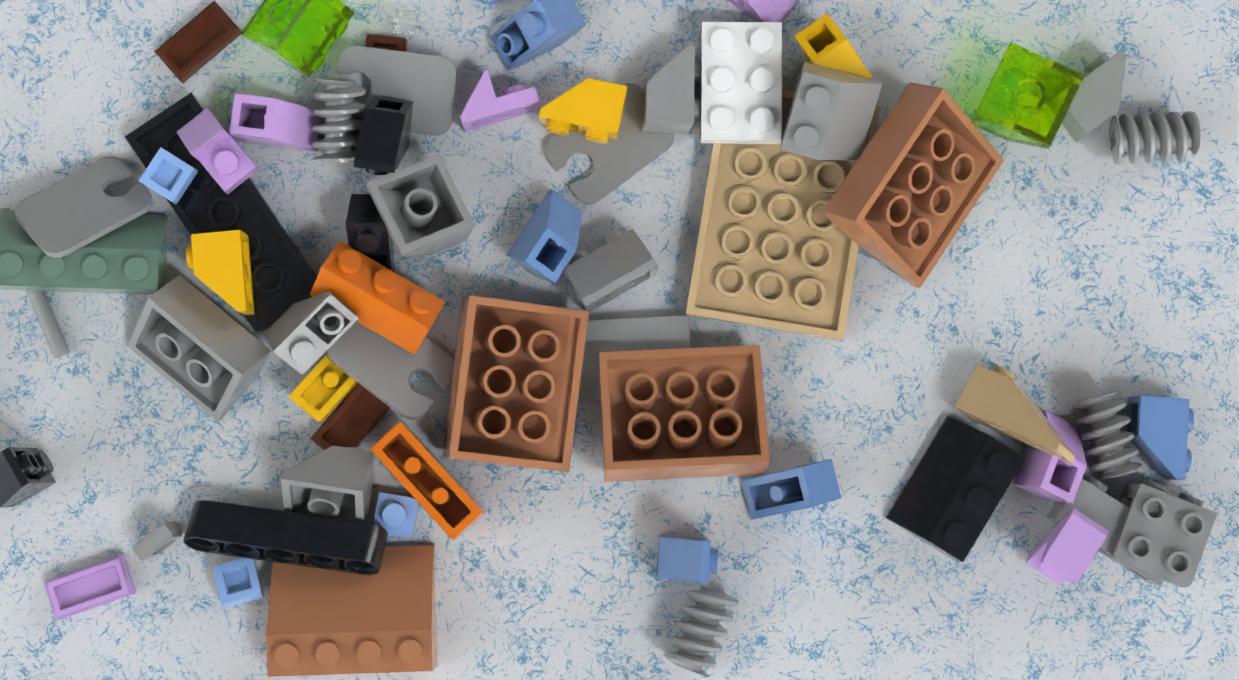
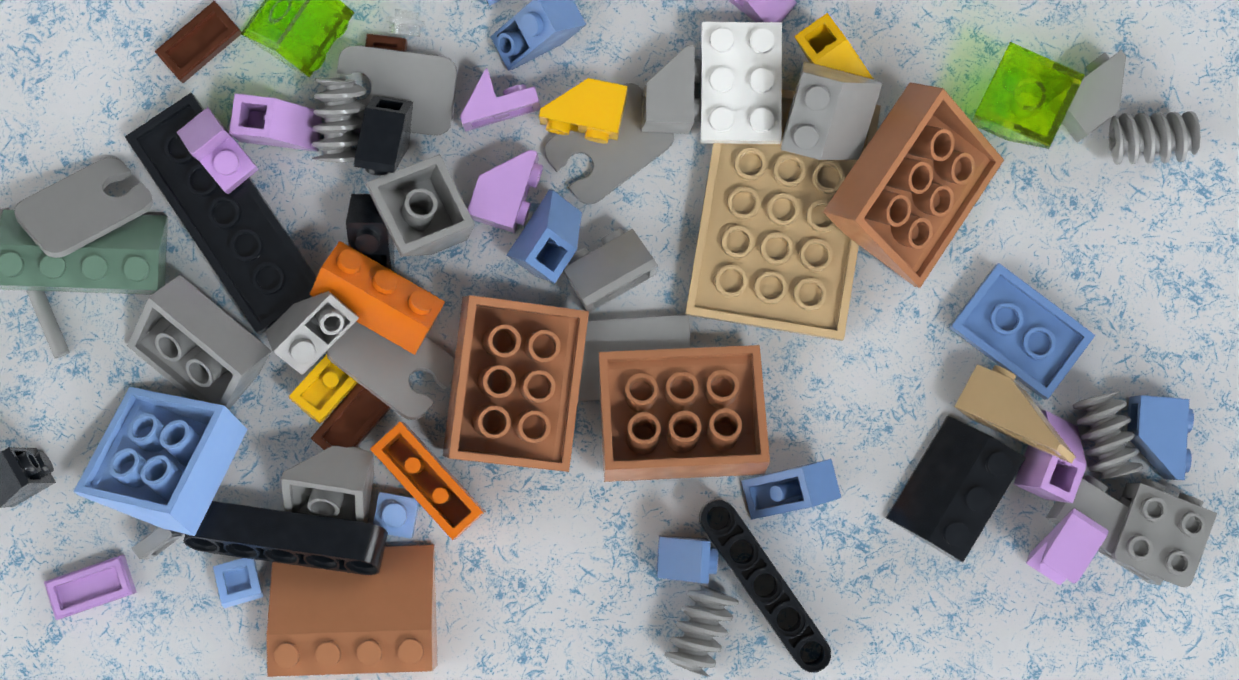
(162, 459): none -> light blue slope
(168, 175): light blue plate -> none
(224, 266): yellow slope -> none
(503, 191): none -> lavender slope
(778, 599): none -> black beam
(1022, 331): none -> medium blue plate

